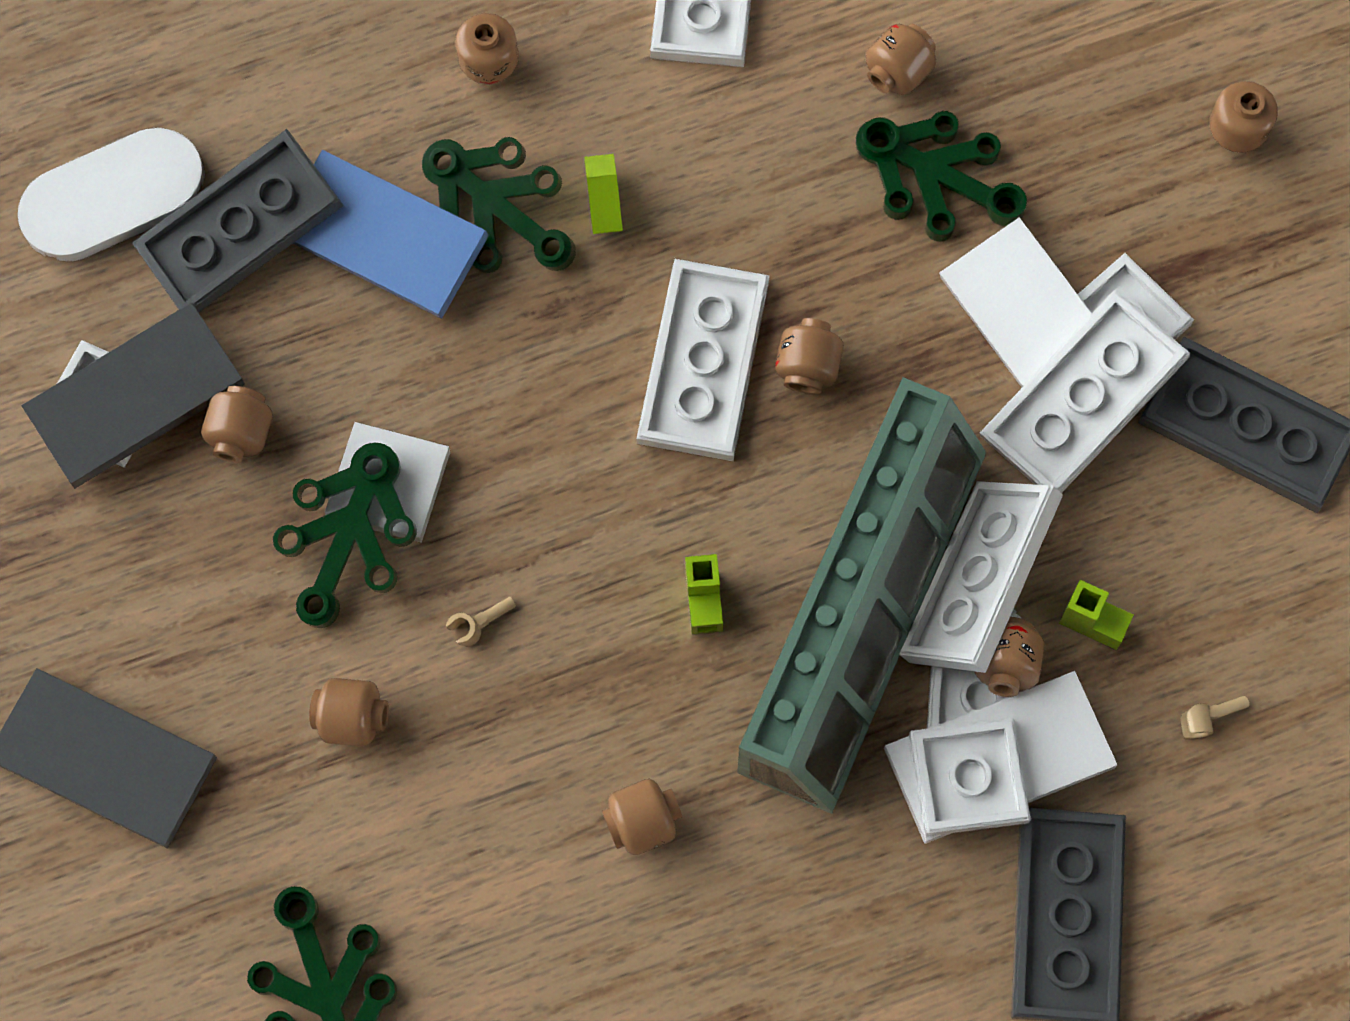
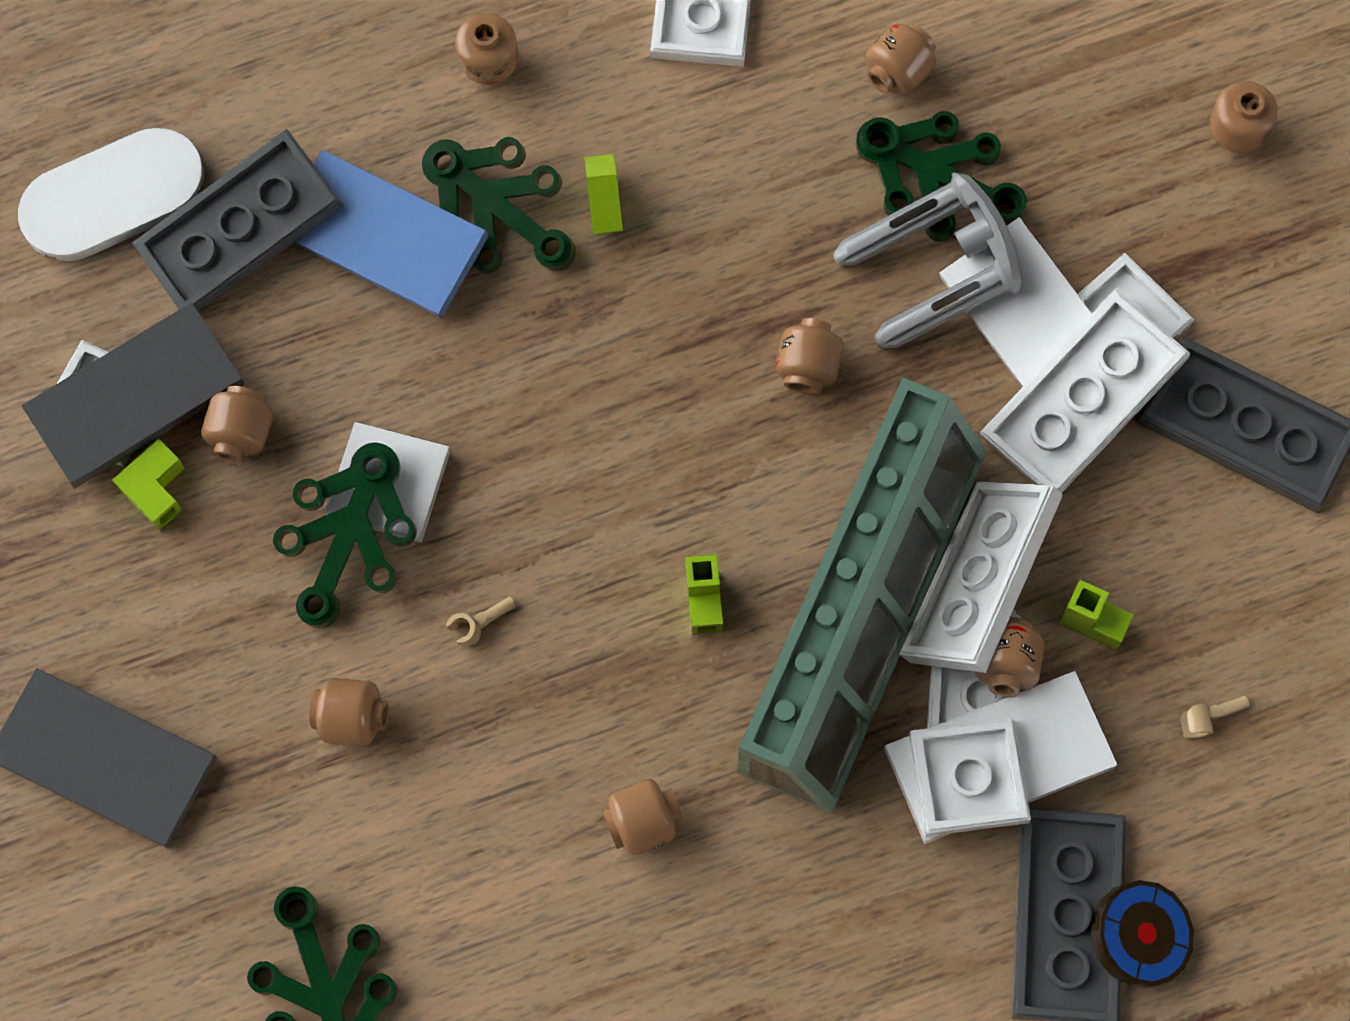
(145, 482): none -> lime piece
(703, 360): white tile -> none
(985, 232): none -> light grey piece
(1142, 934): none -> tile

